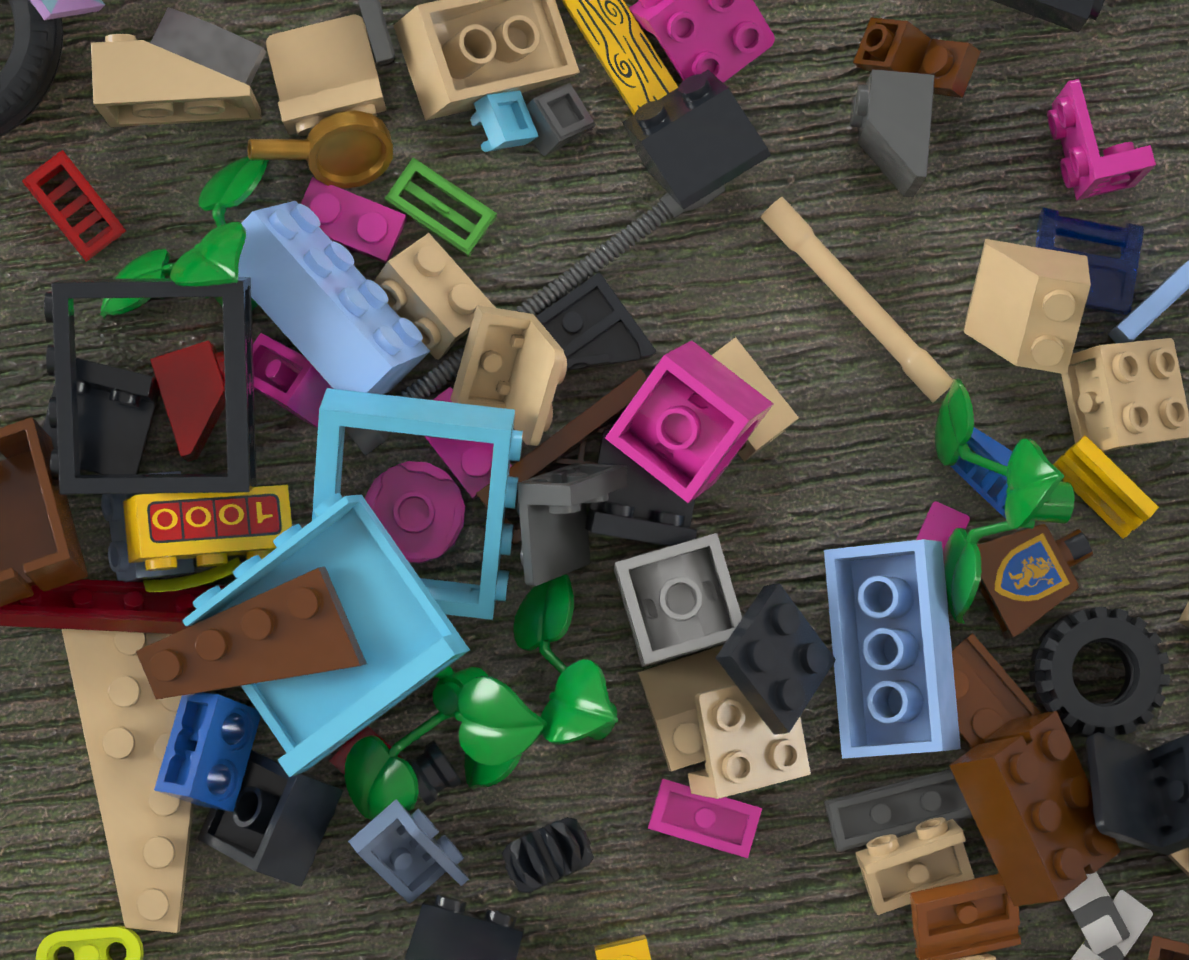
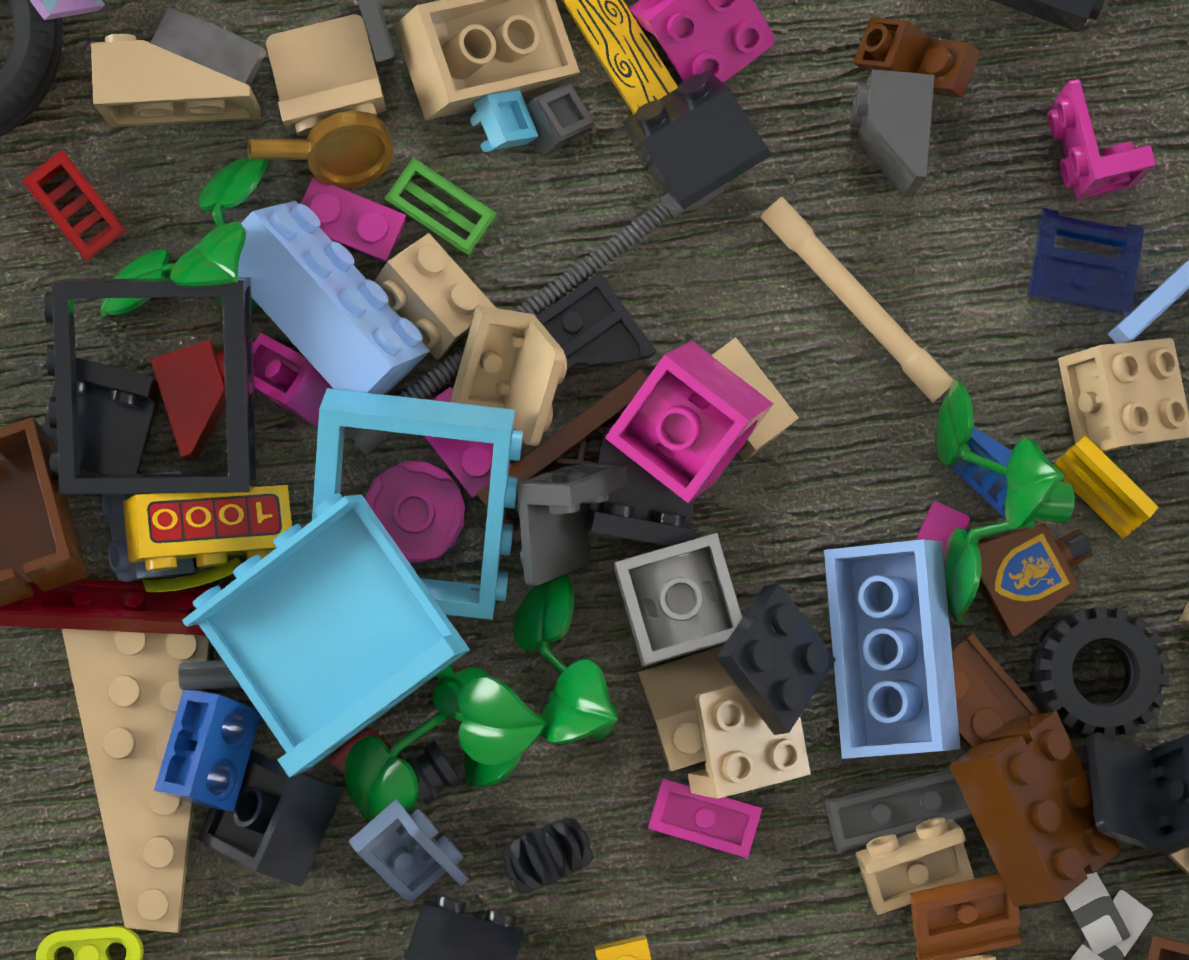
(266, 638): reddish brown wing -> none
(1028, 304): tan slope -> none

